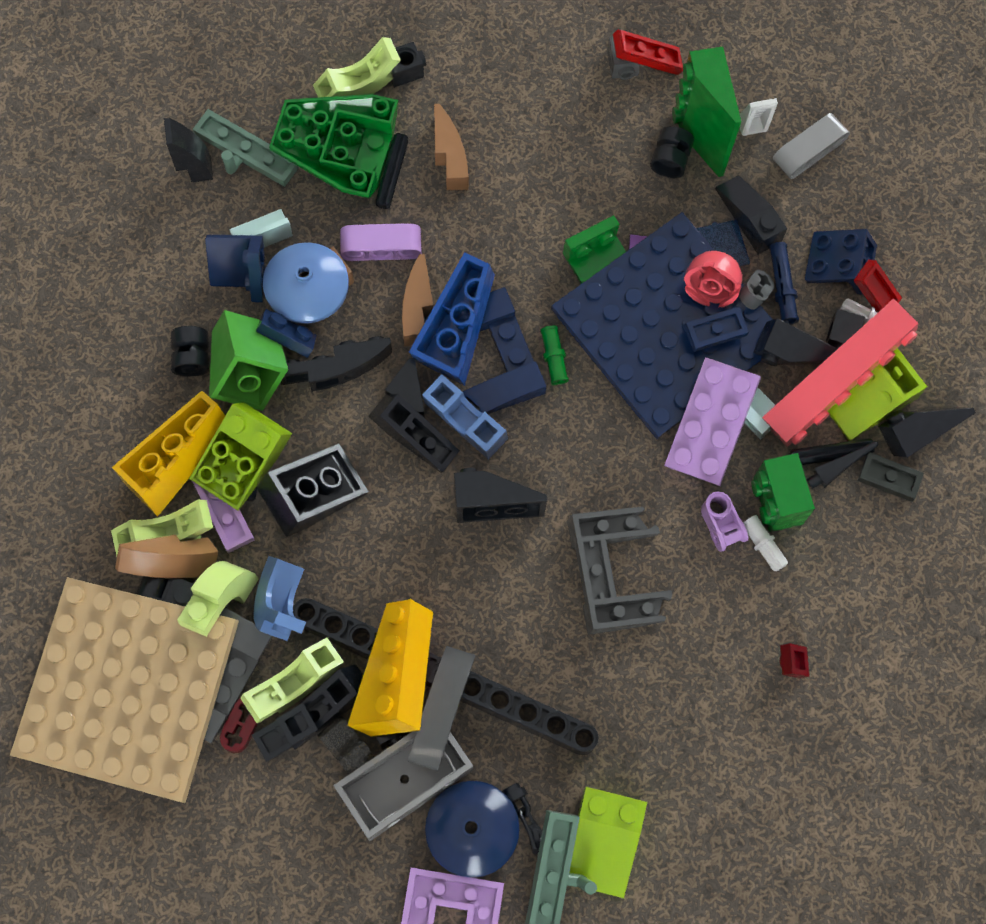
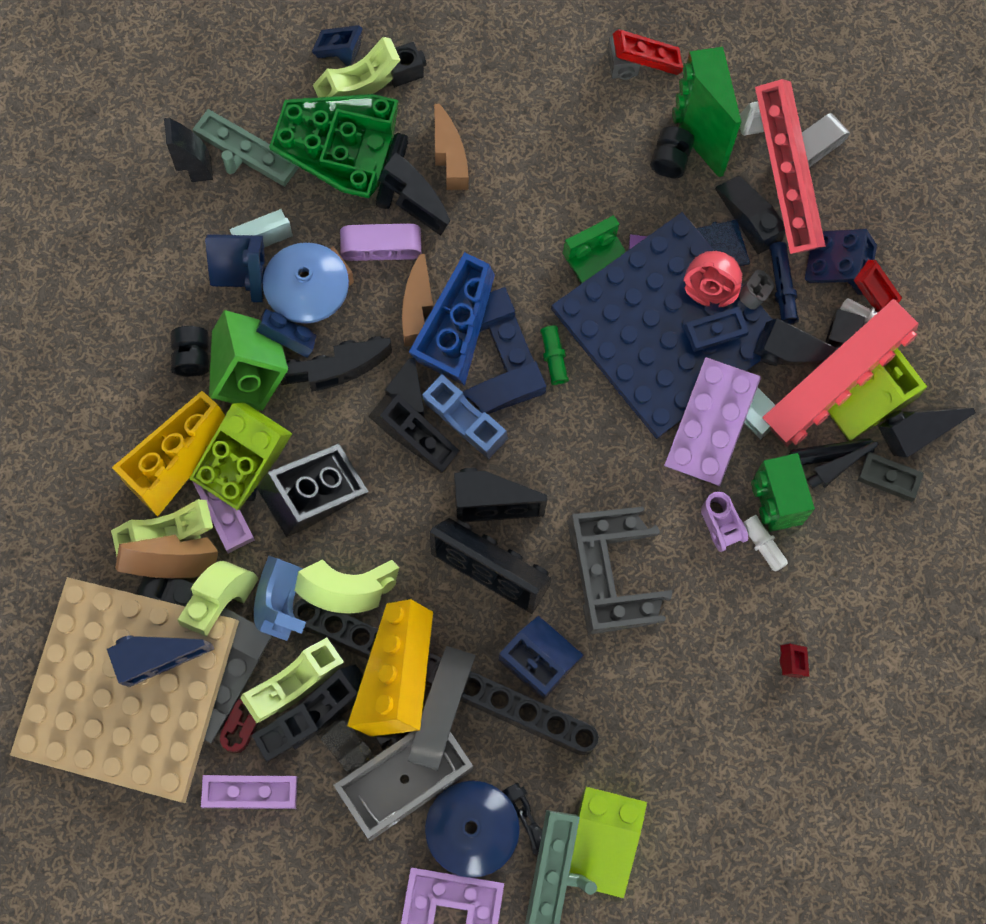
(145, 657): none -> dark blue slope
(249, 792): none -> lavender plate
(339, 42): none -> dark blue slope
(345, 592): none -> yellowish green arch
(415, 194): none -> black slope
(489, 564): none -> black slope
(540, 657): none -> dark blue slope
(790, 166): none -> coral brick

